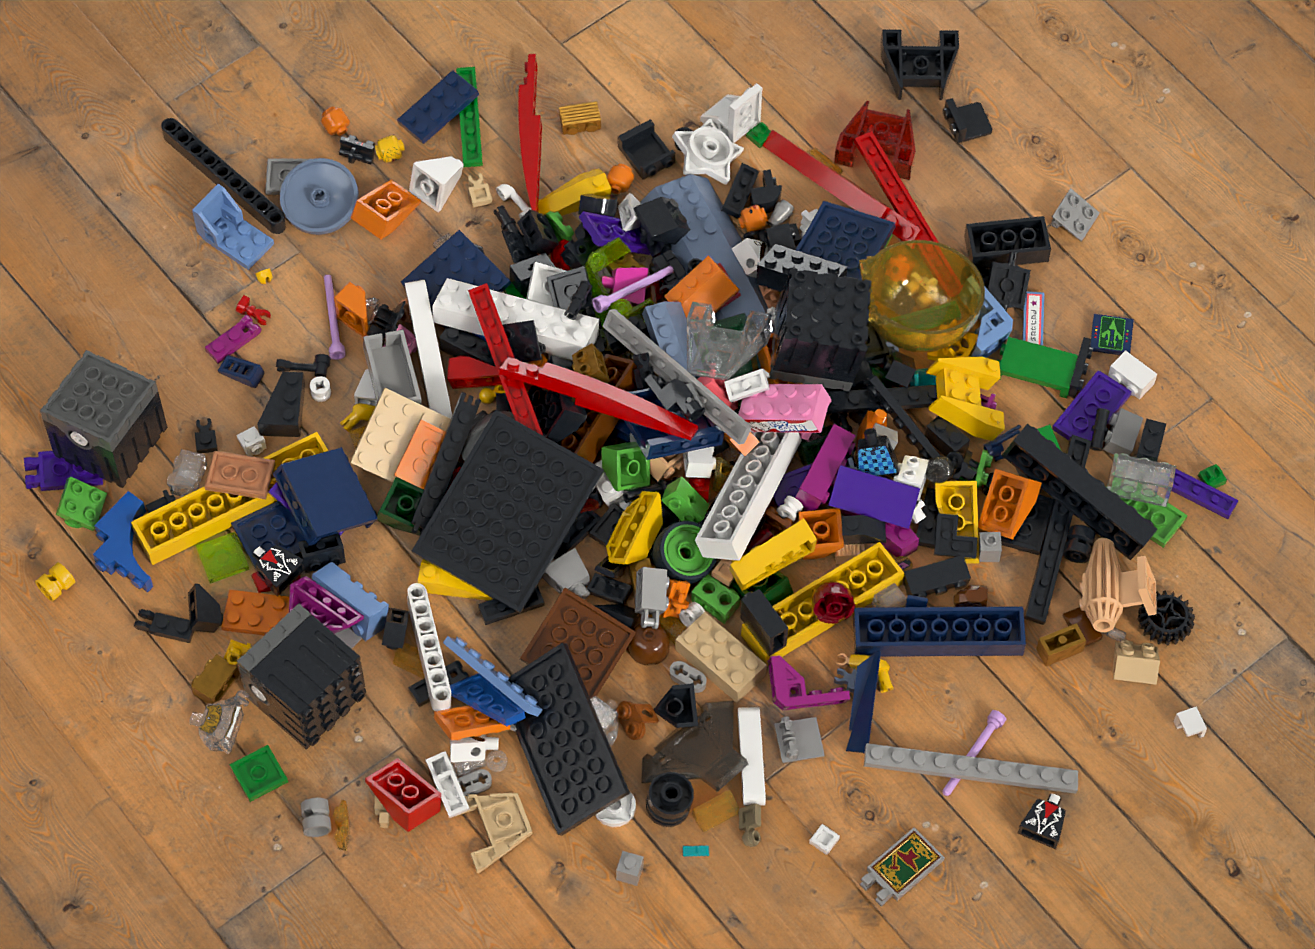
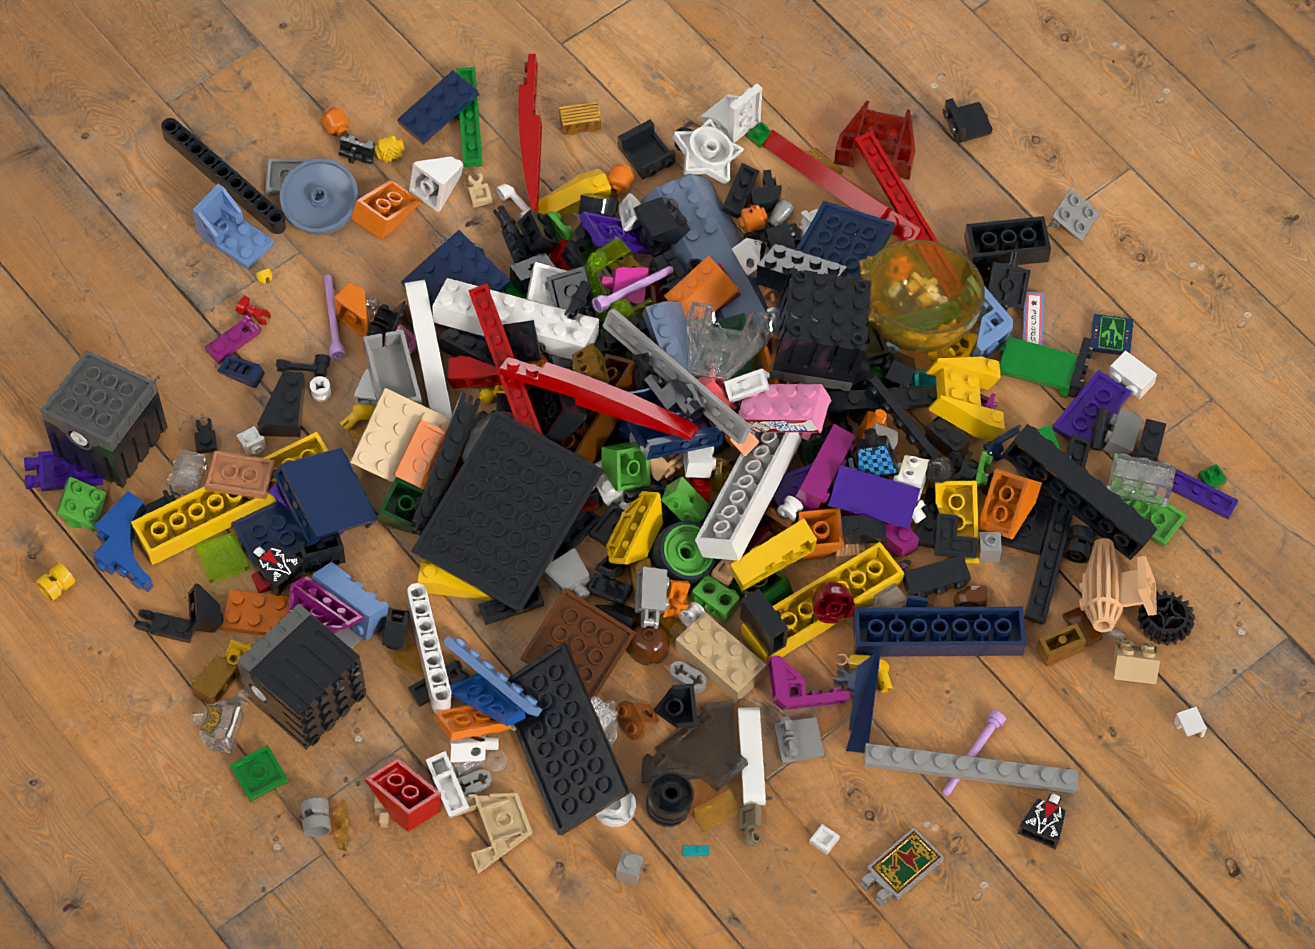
(919, 64): black wedge -> none

